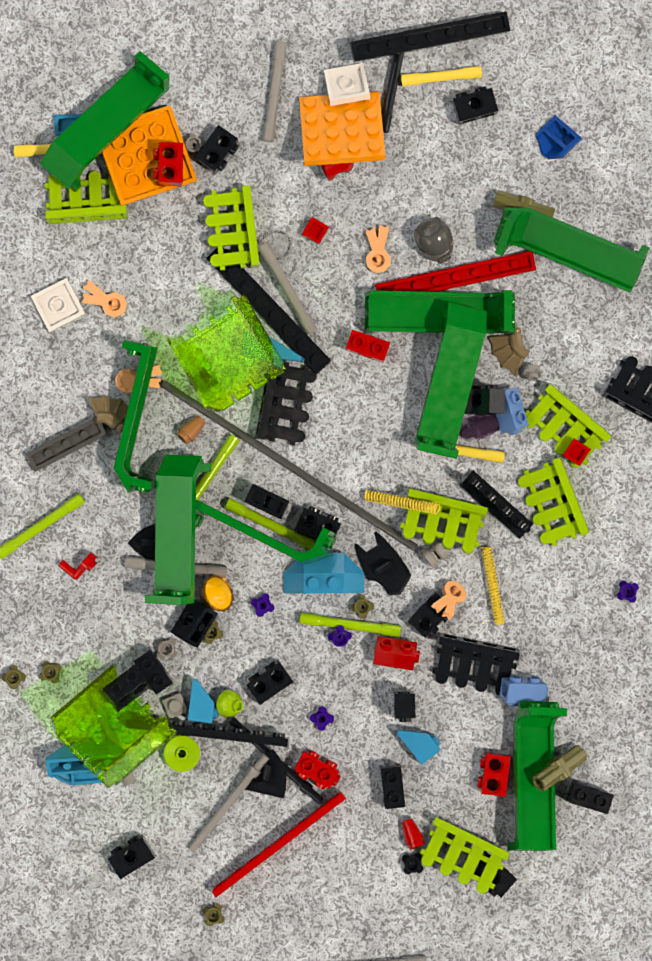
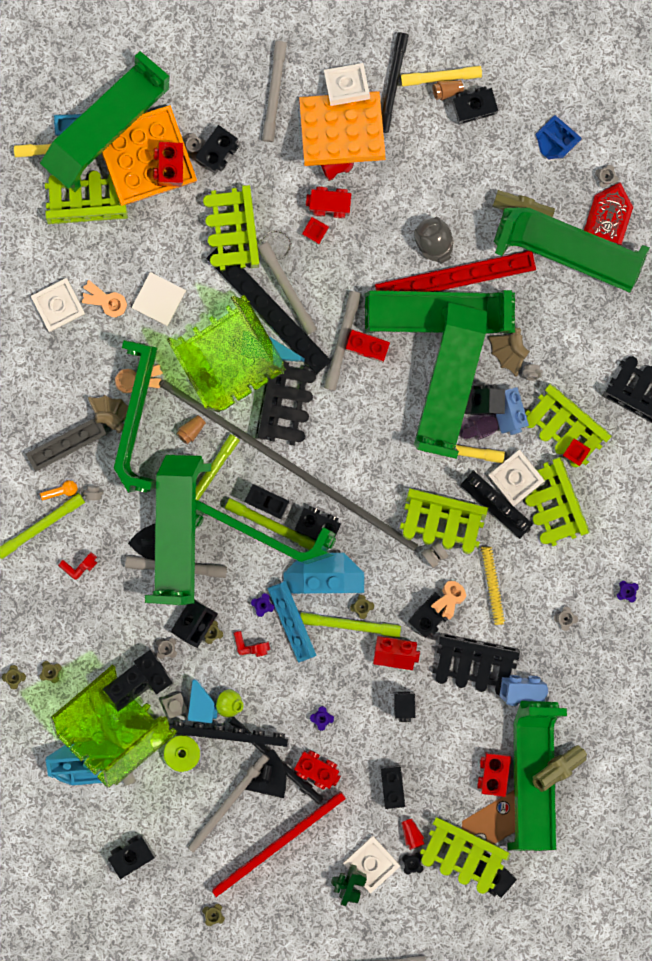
(68, 488): none -> light orange bar
(93, 493): none -> light grey plate
(158, 299): none -> white tile
(217, 593): yellow piece -> none
(258, 649): none -> red plate
(272, 687): black brick -> none
(292, 621): none -> dark azure tile
(329, 202): none -> red brick
(334, 371): none -> light grey piece
(339, 641): dark purple plate -> none
(346, 885): none -> dark green hips
(374, 862): none -> white tile
(378, 259): light nougat piece -> none
(384, 566): black shield -> none
(402, 501): light yellow piece -> none
(420, 744): dark azure slope -> none
(430, 36): black plate -> none
(447, 89): none -> medium nougat cone
(493, 821): none -> medium nougat sticker
(516, 478): none -> white tile
(566, 612): none -> light grey plate
(589, 797): black brick -> none
(609, 170): none -> light grey plate
(610, 214): none -> red tile

